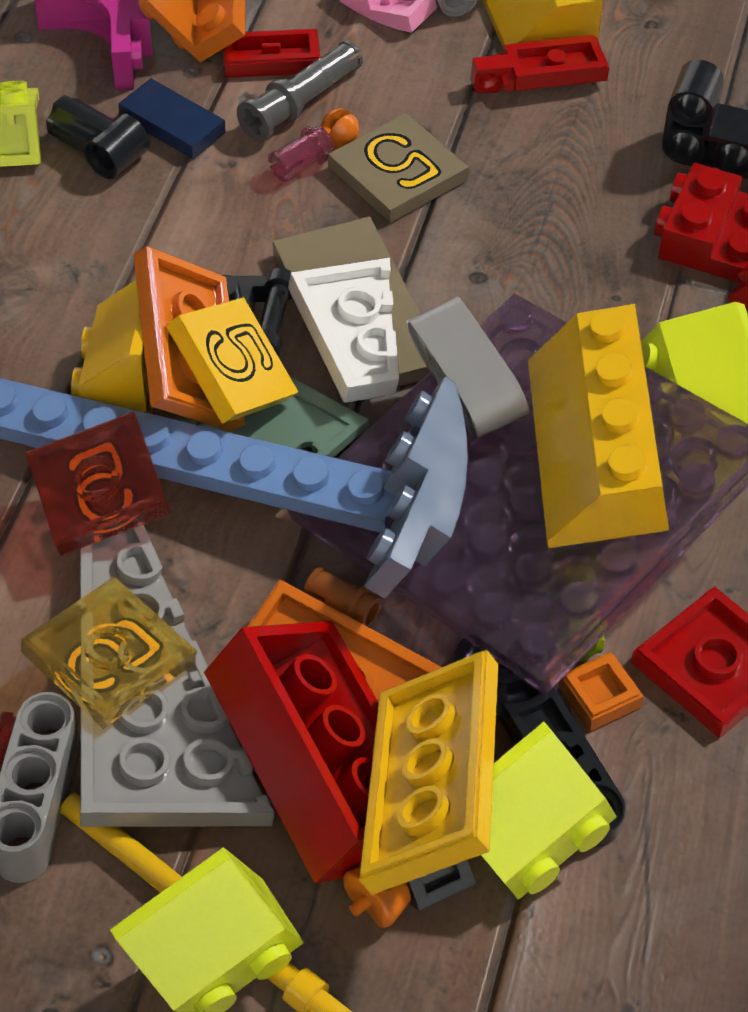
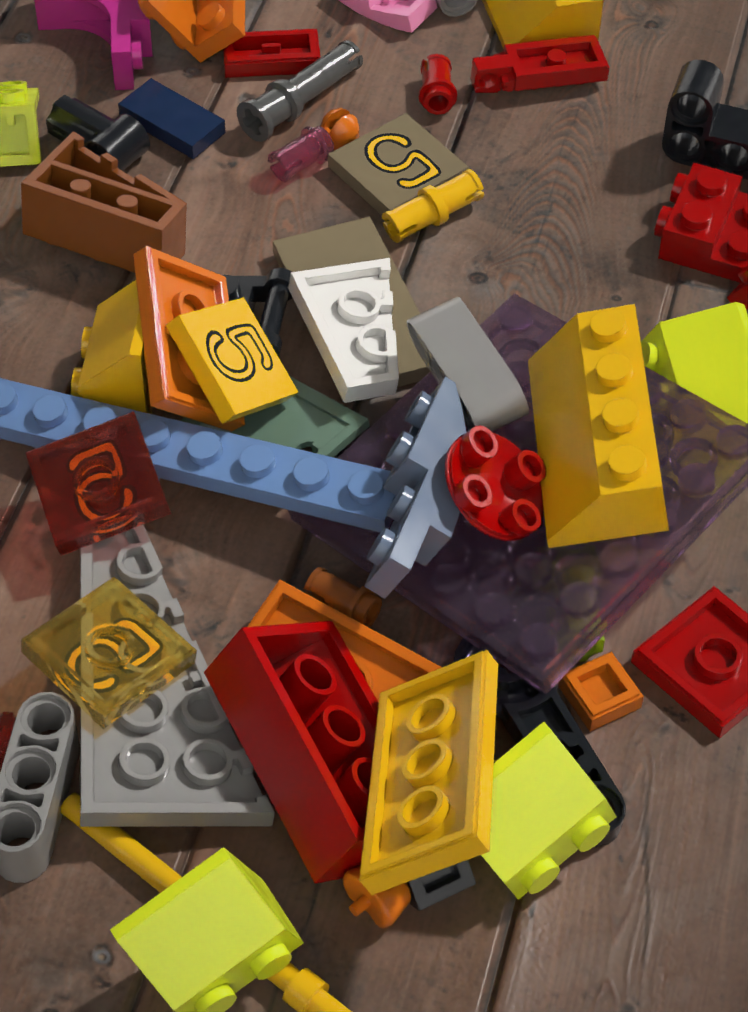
(98, 209): none -> dark orange wedge
(433, 205): none -> yellow pin
(438, 91): none -> red pin
(495, 484): none -> red dish

